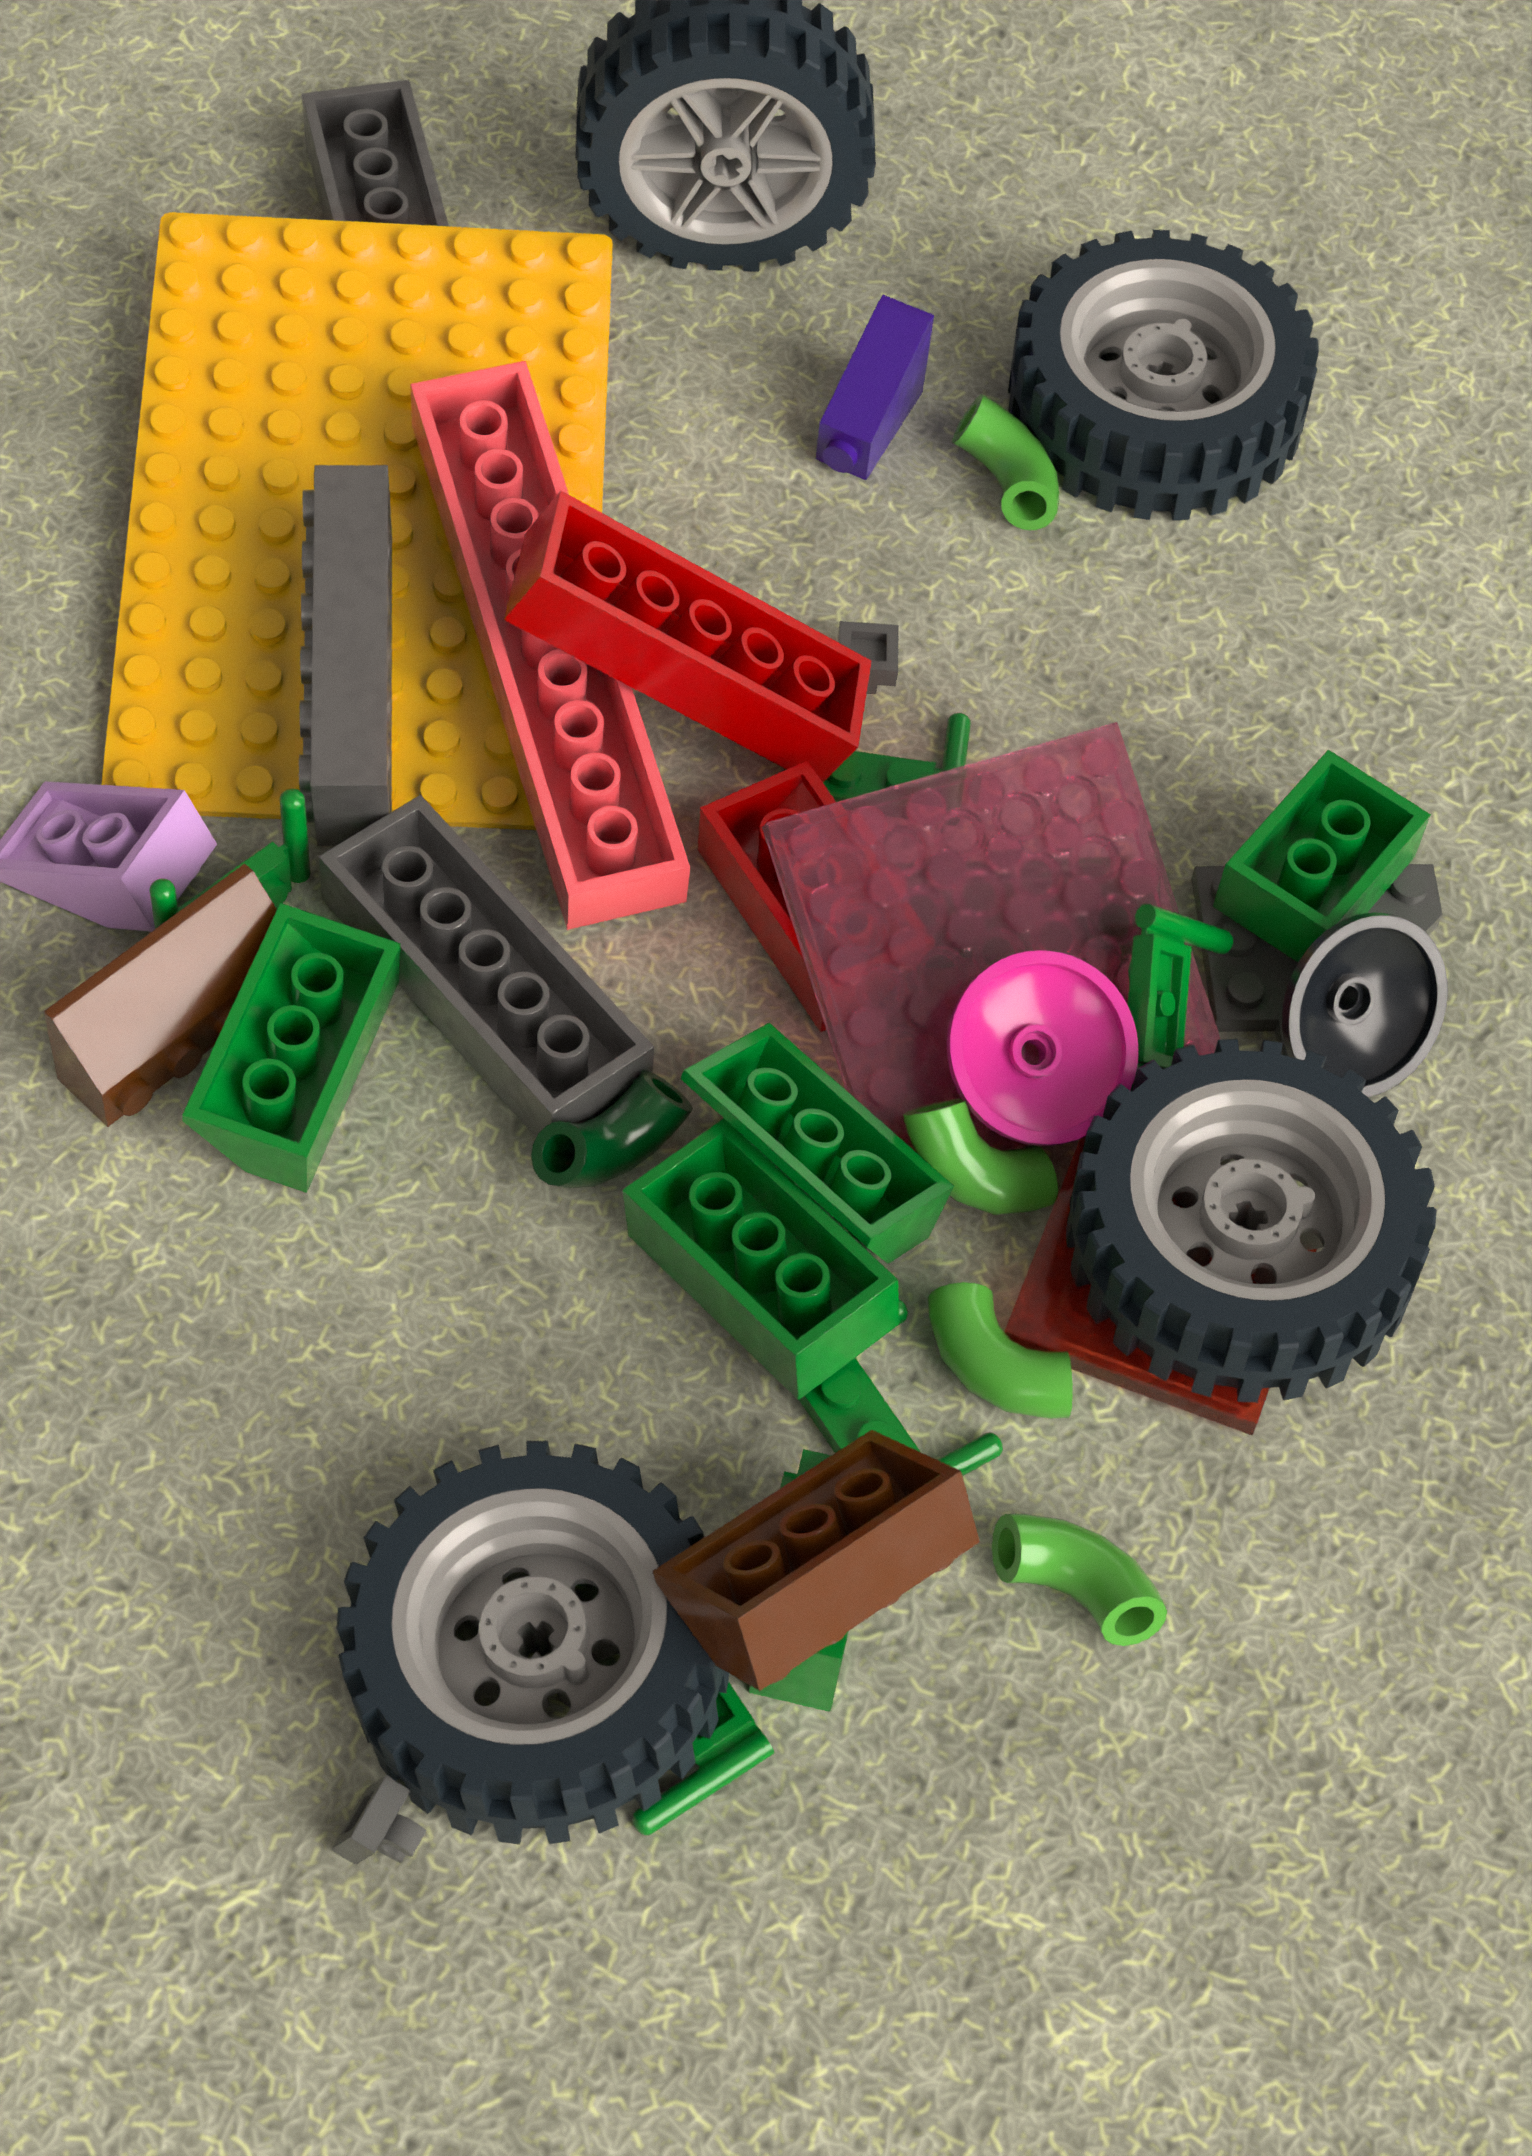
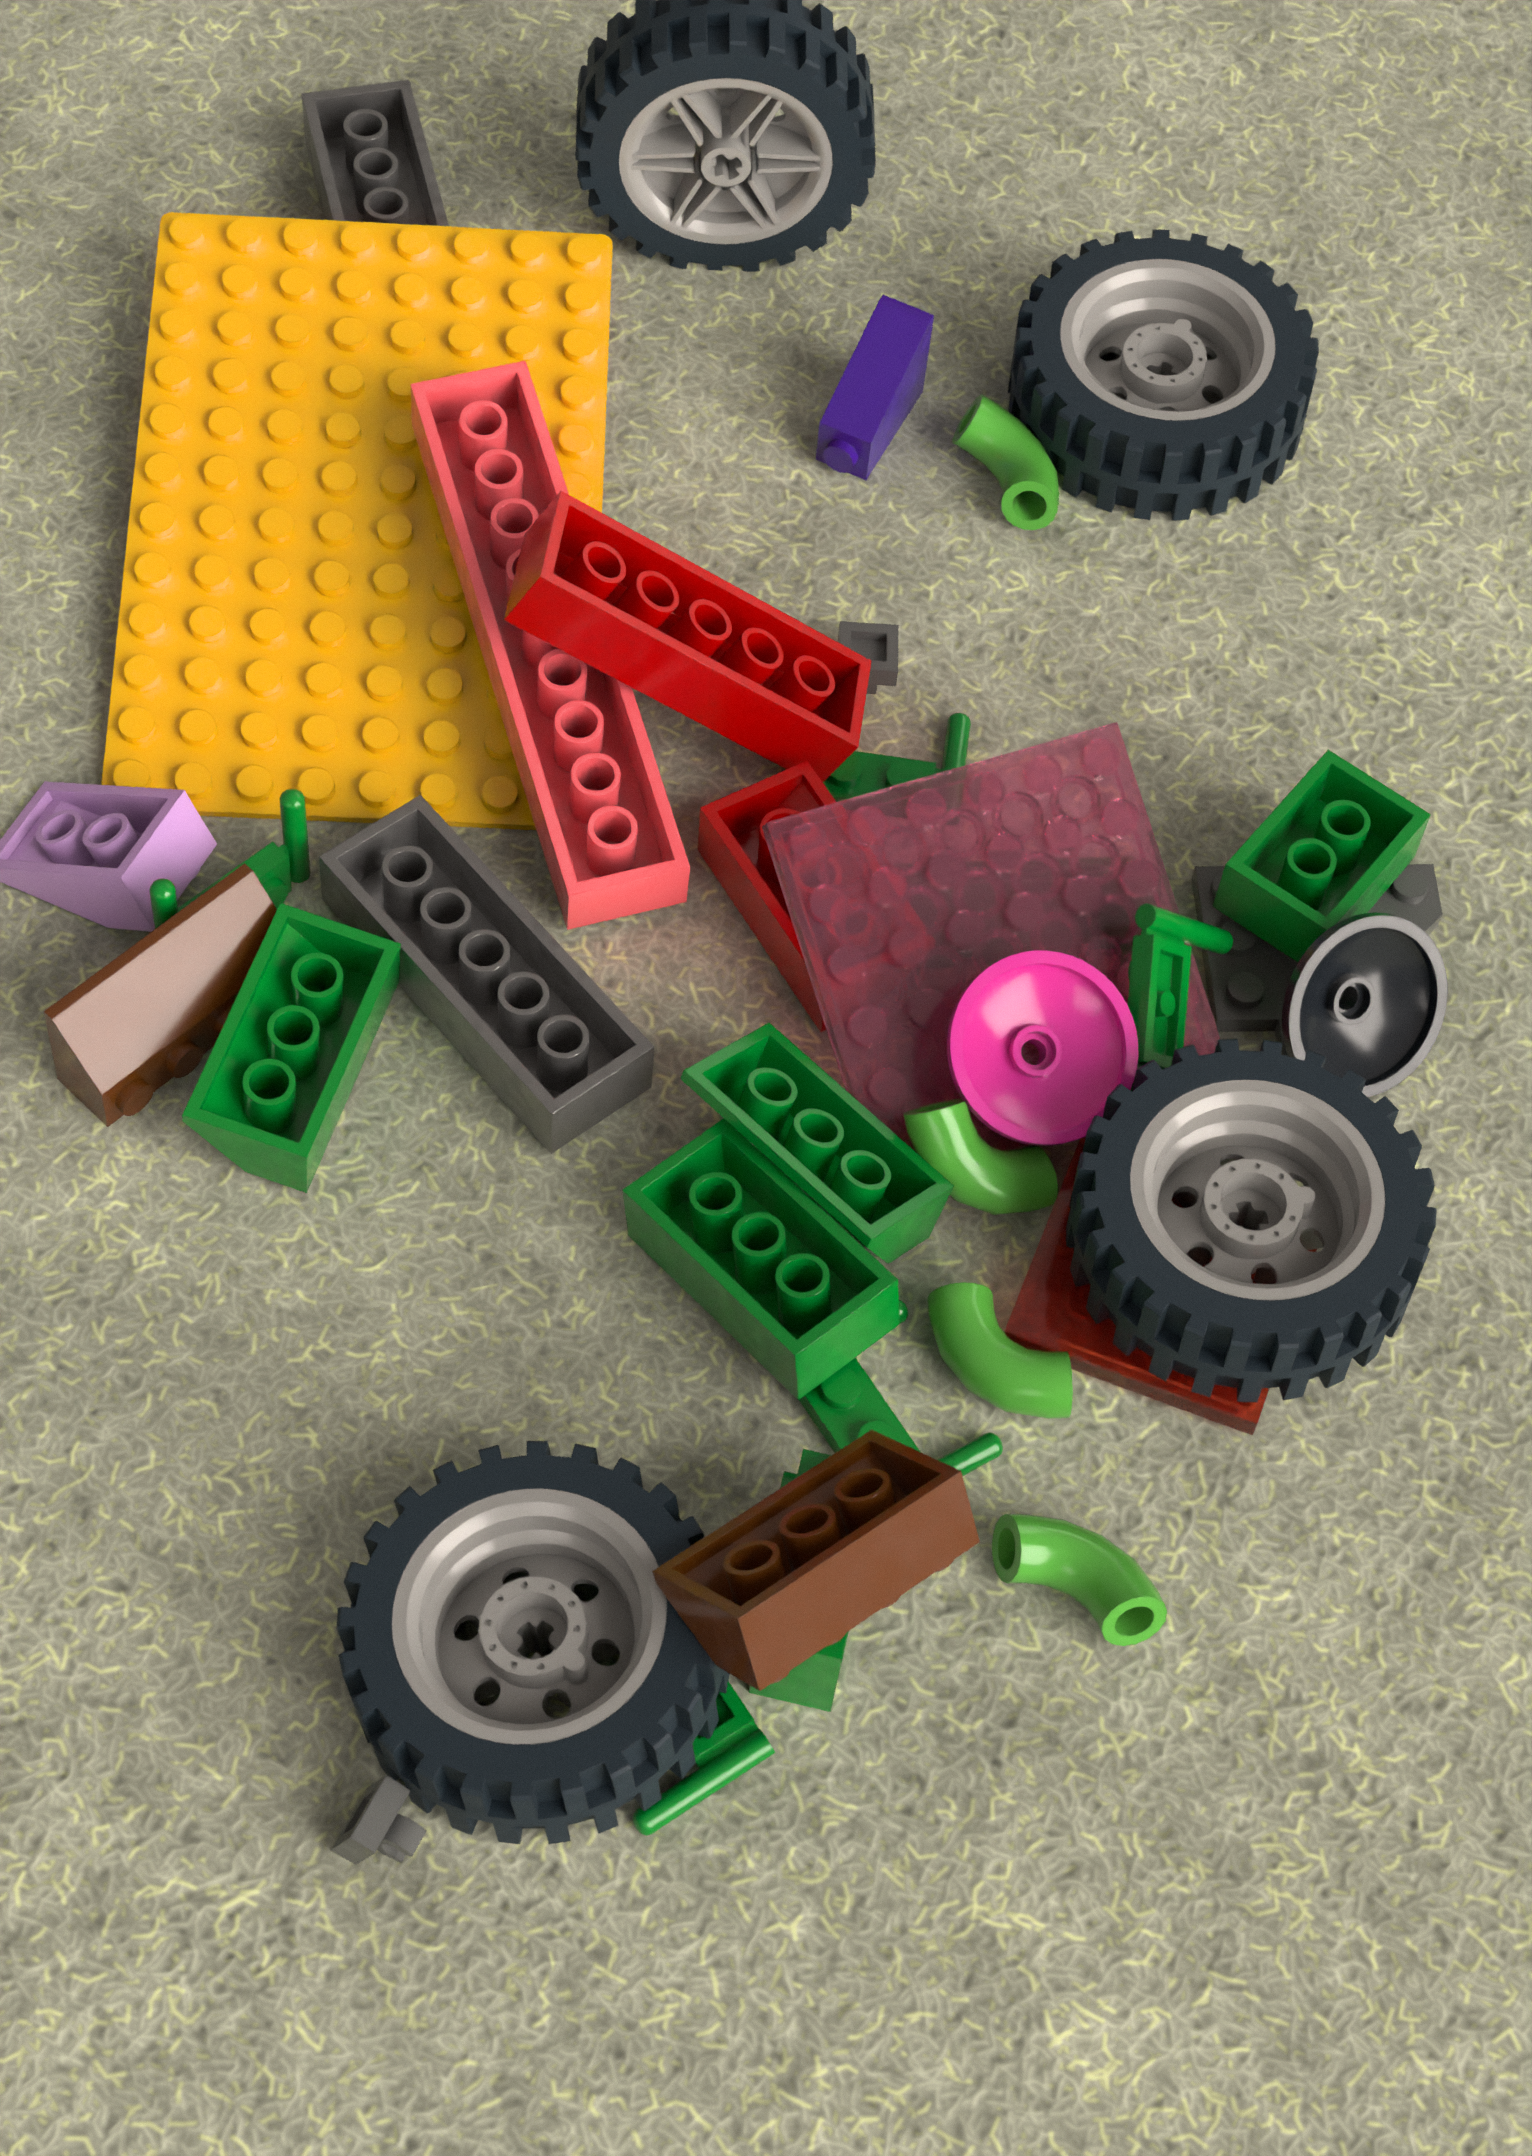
(346, 651): flat silver brick -> none
(613, 1140): dark green cylinder -> none

